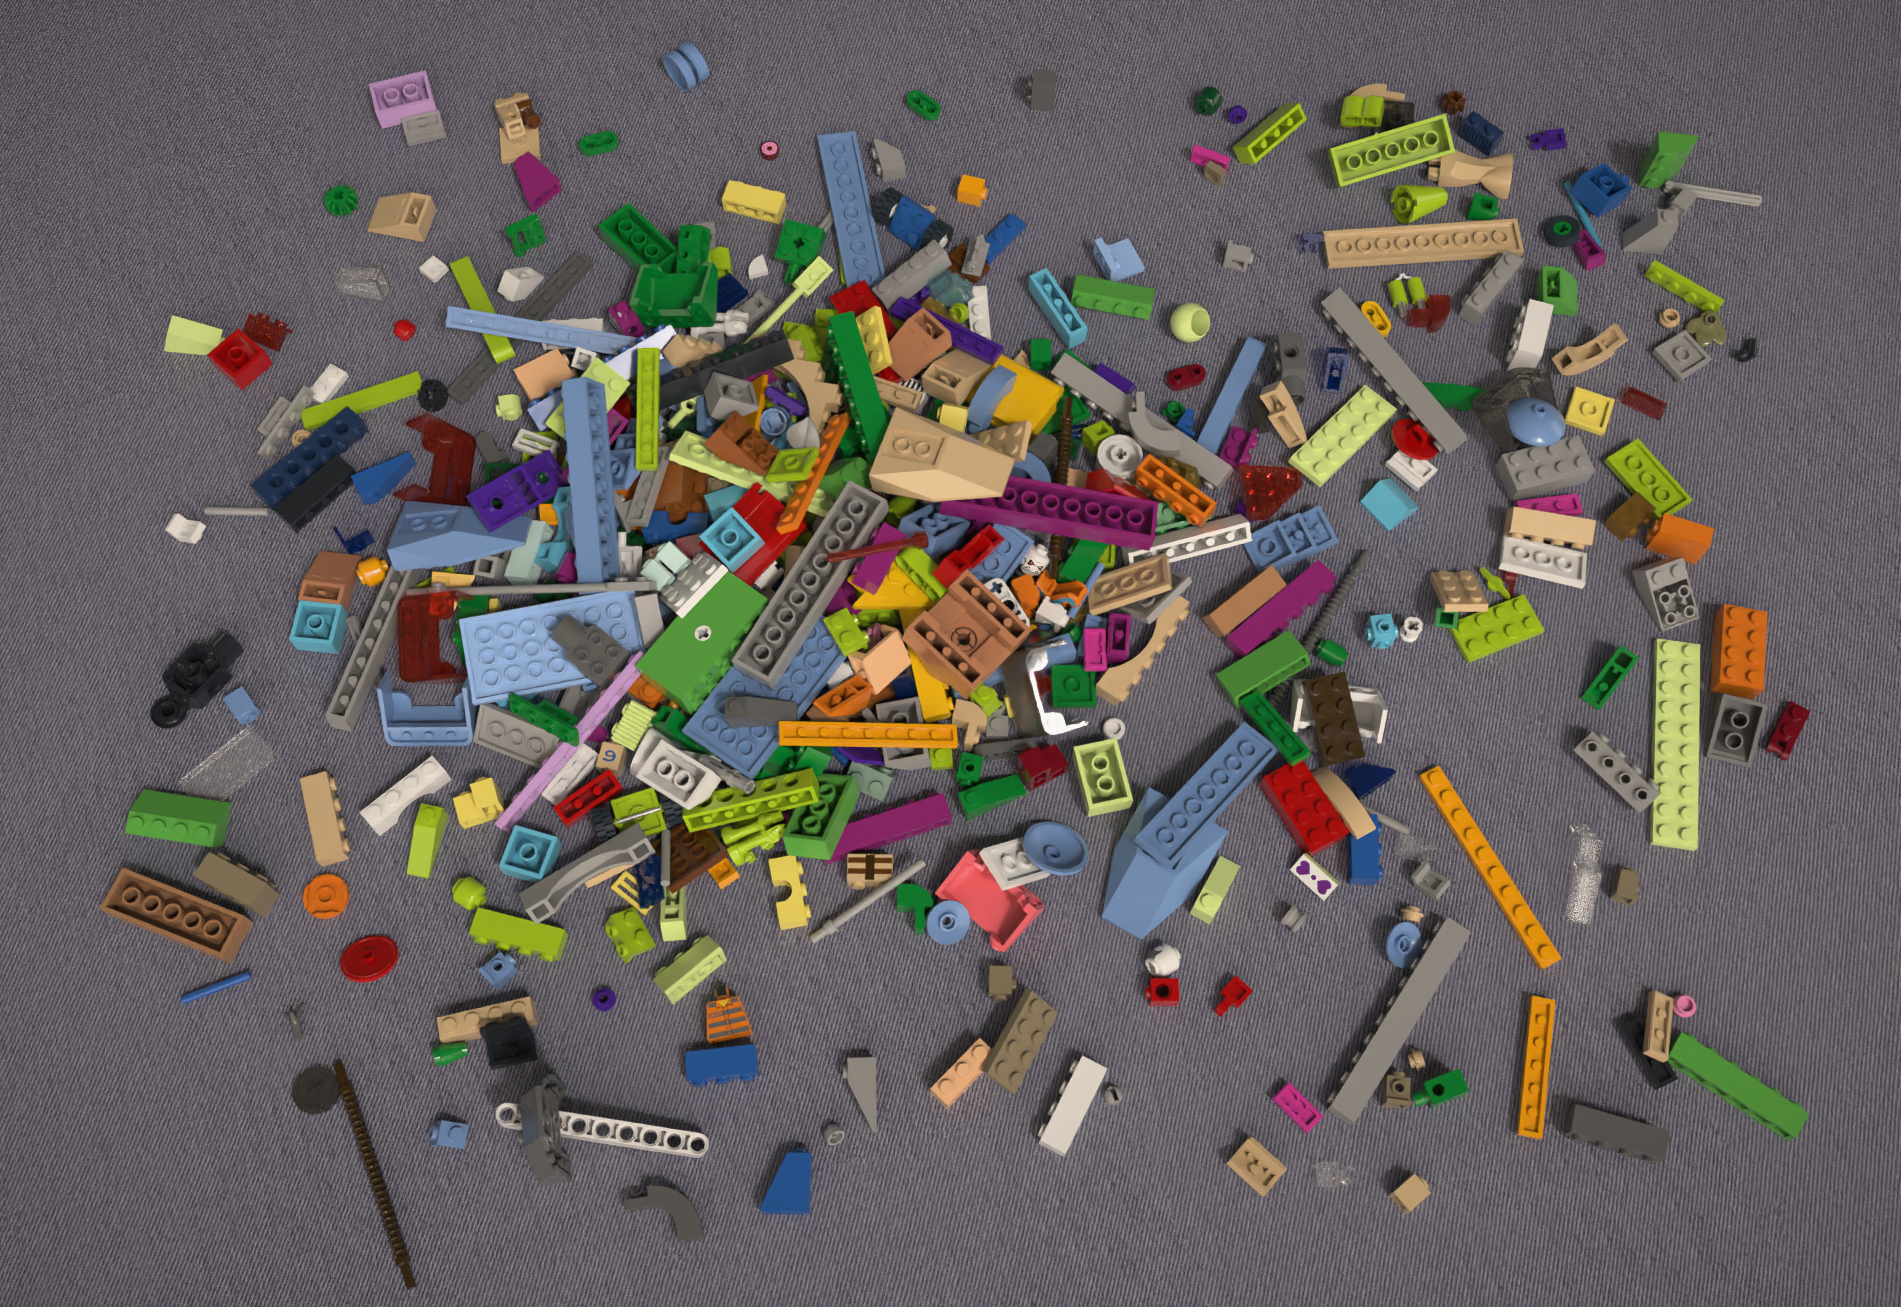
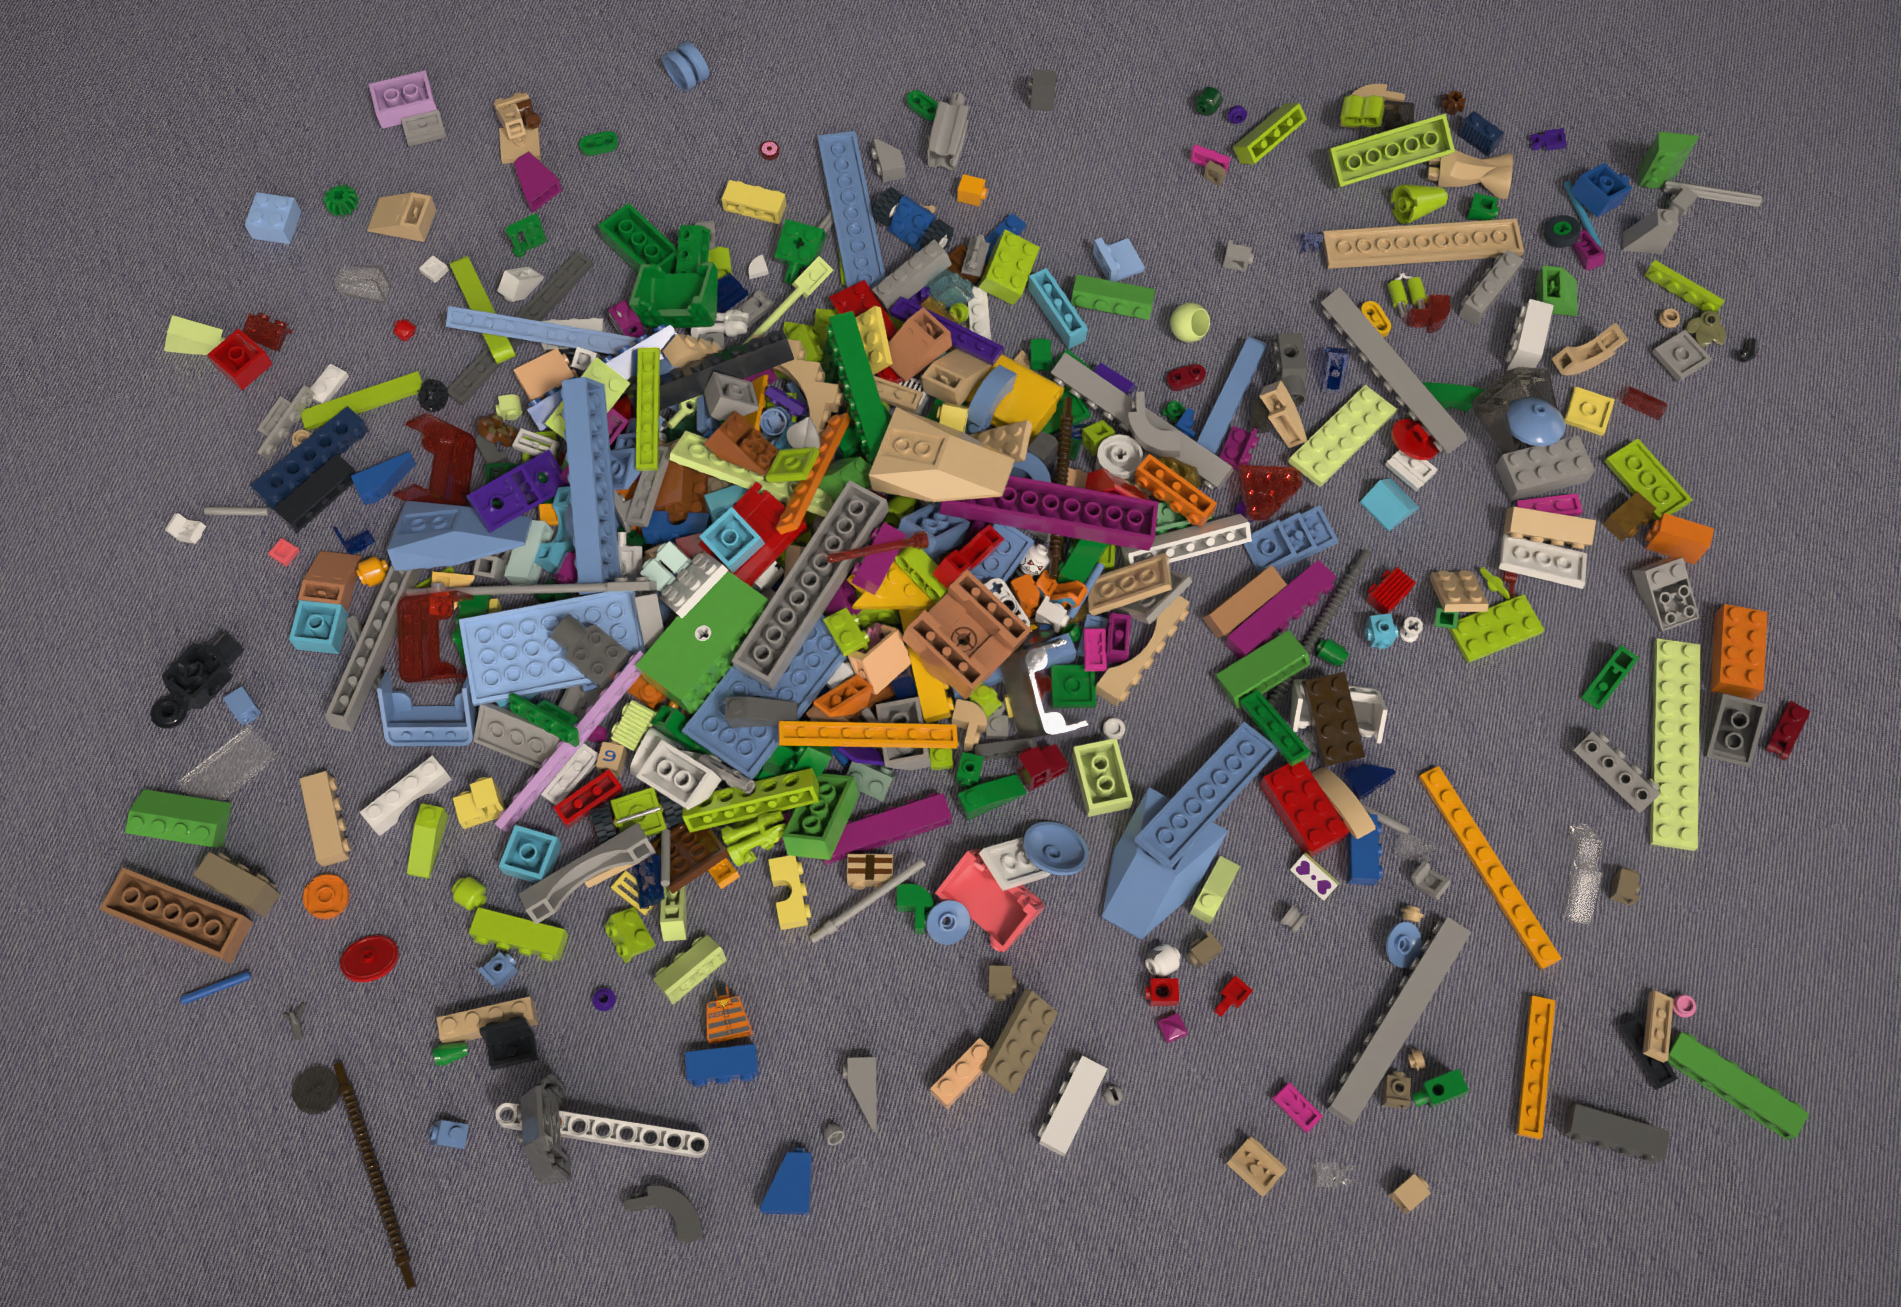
(273, 218): none -> light blue brick
(283, 552): none -> coral tile
(495, 430): none -> reddish brown plate
(948, 133): none -> light grey piece
(1009, 267): none -> lime brick
(1172, 1028): none -> magenta tile
(1204, 950): none -> dark tan brick
(1390, 591): none -> red brick

